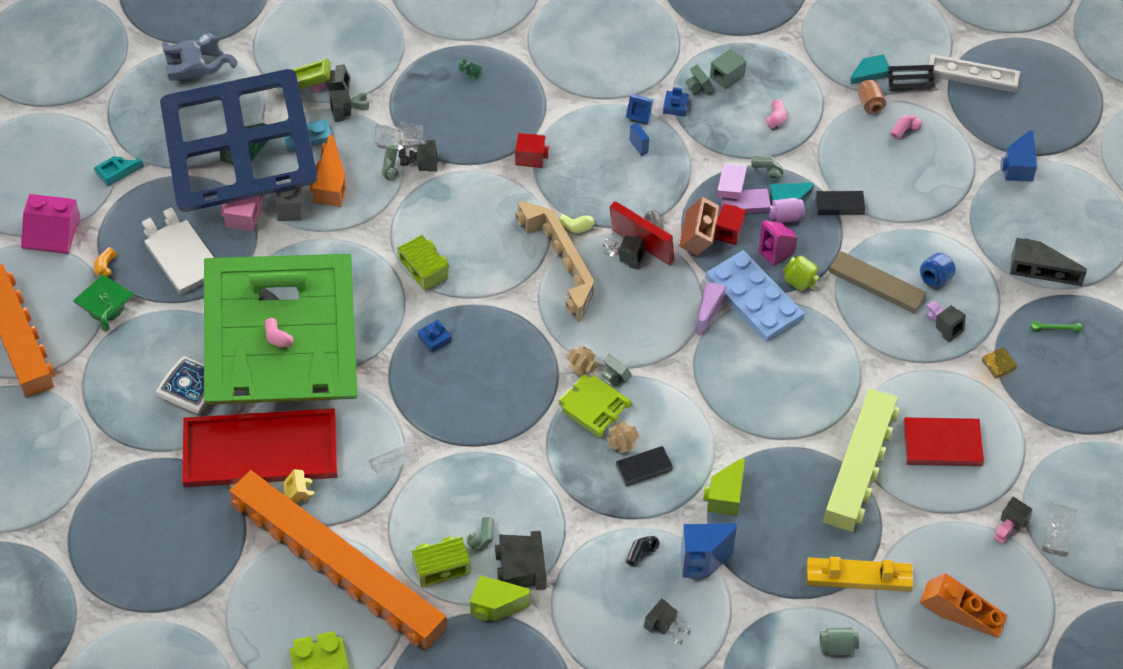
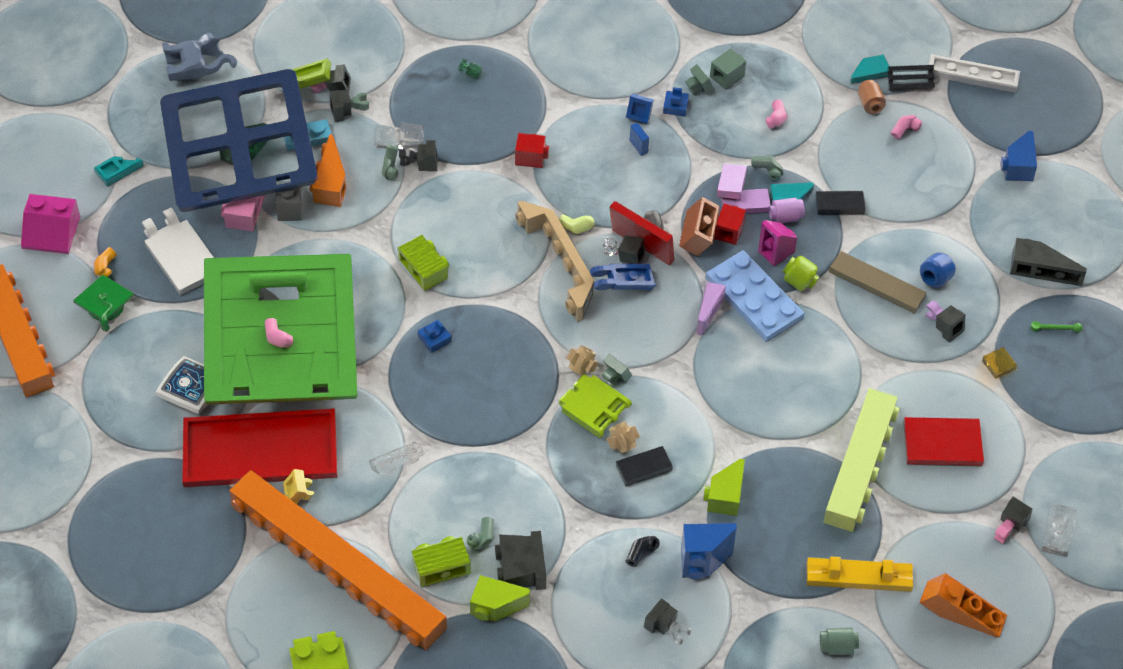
(624, 277): none -> blue hinge

